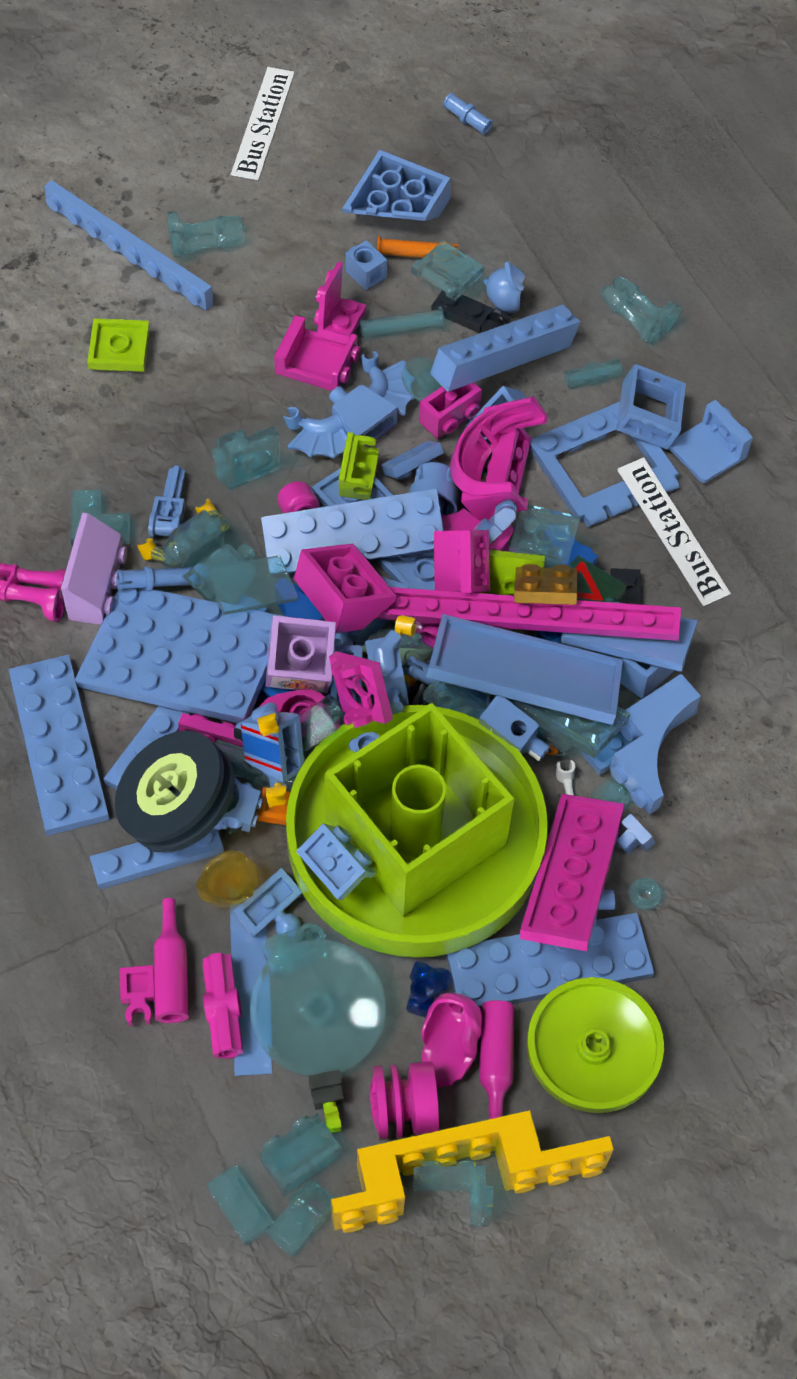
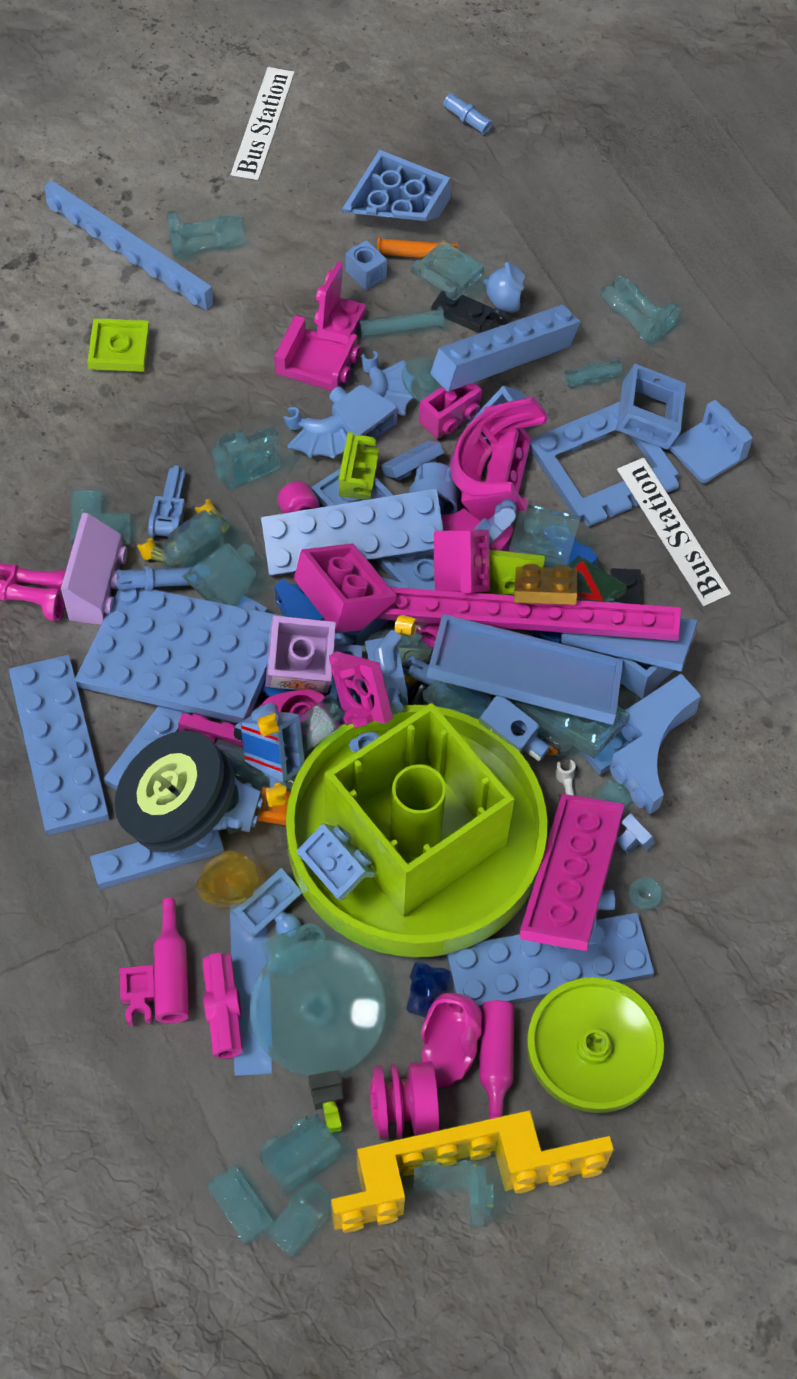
(251, 584): clear light blue piece -> none

